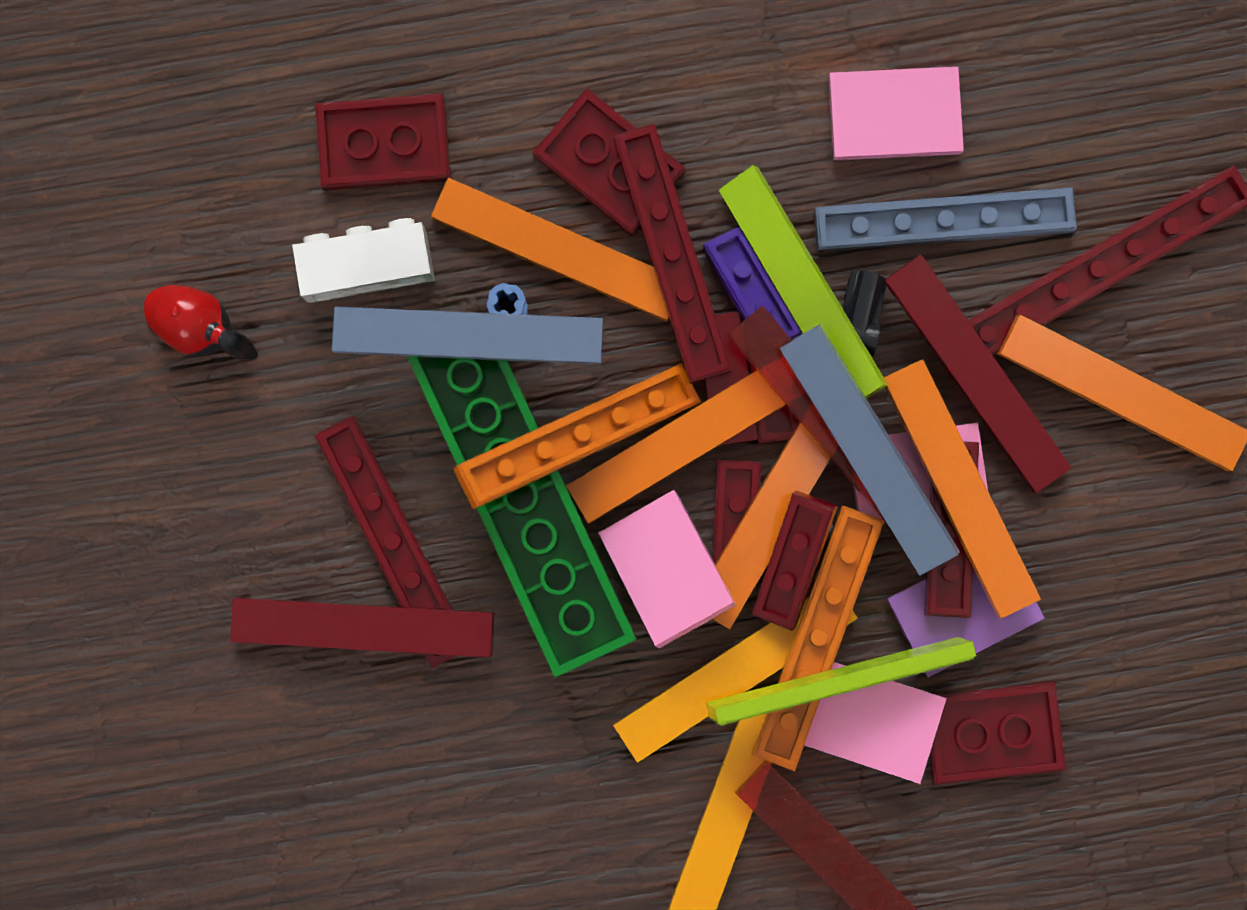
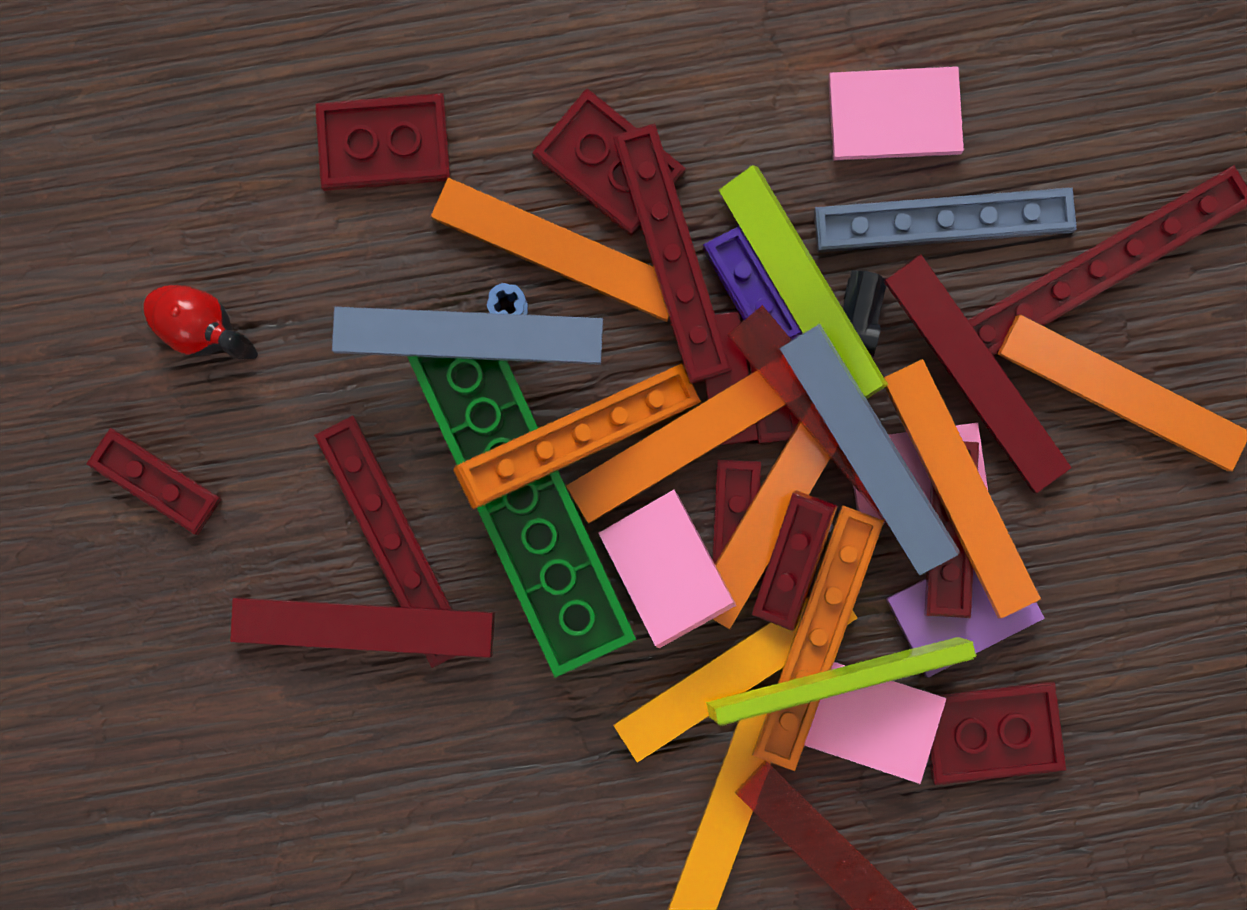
(154, 481): none -> dark red tile
(363, 260): white brick -> none

